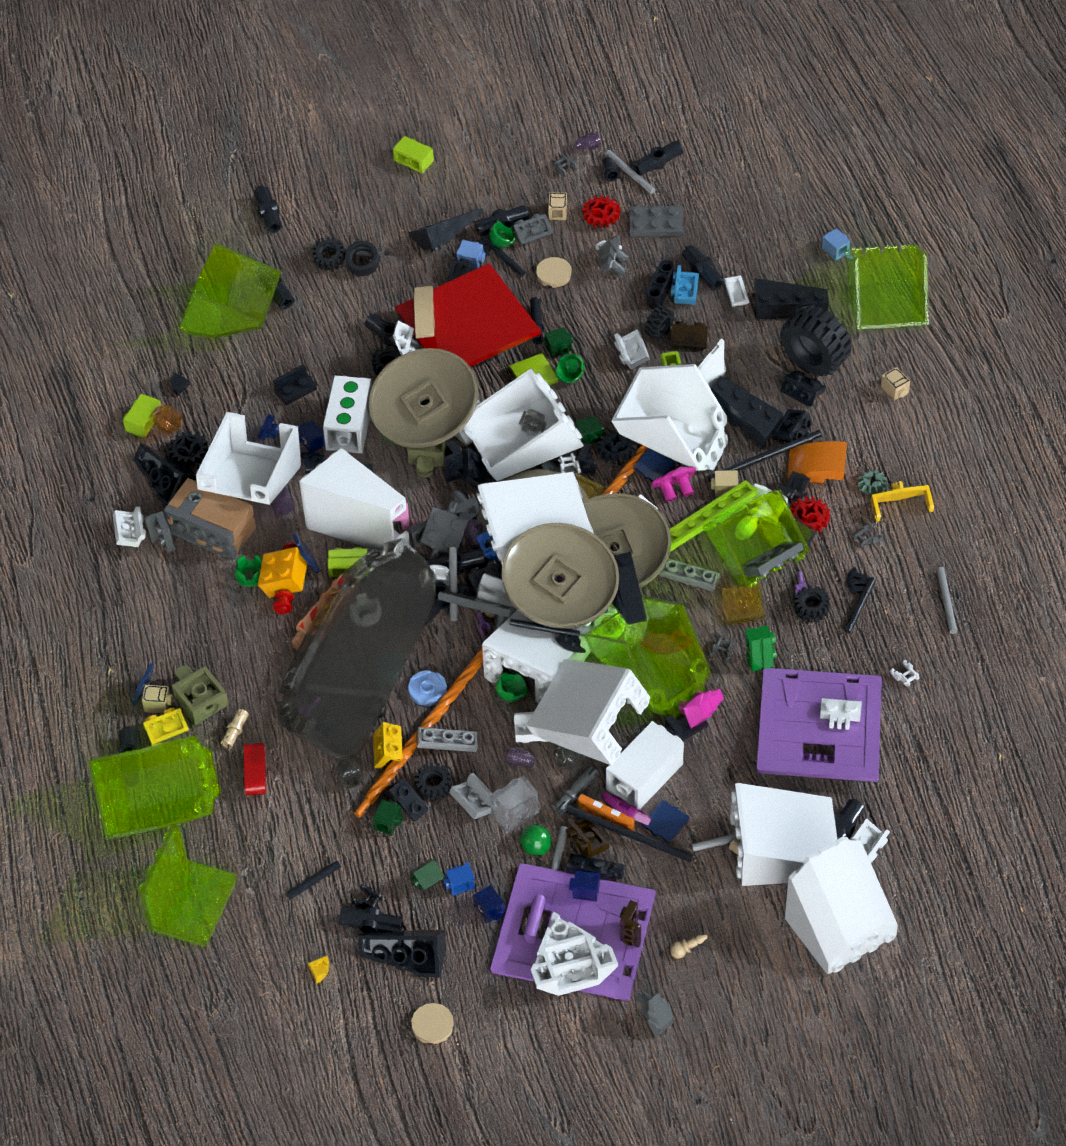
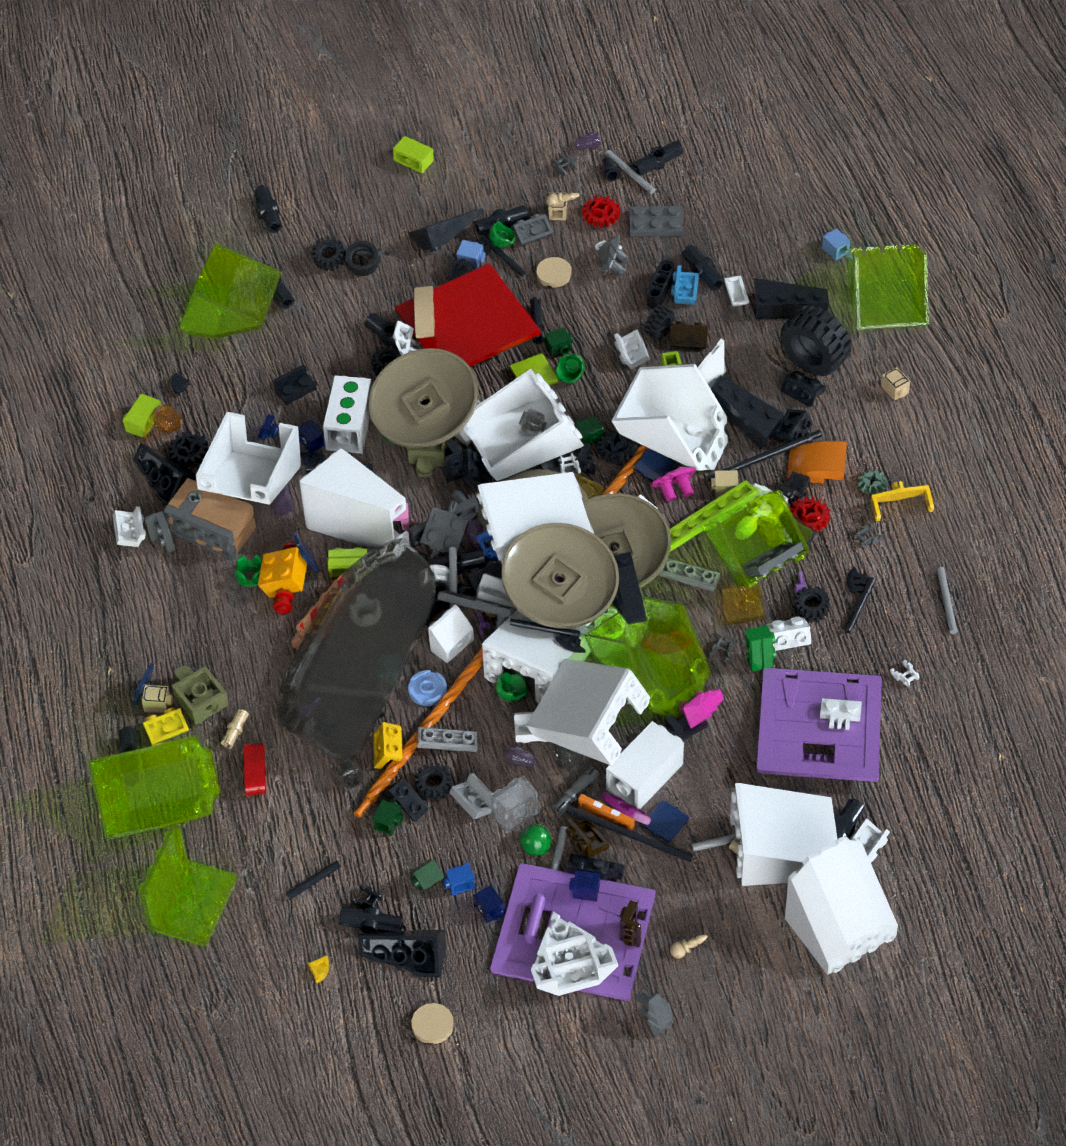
(450, 634): none -> white slope
(555, 199): none -> tan bar
(790, 633): none -> white bracket

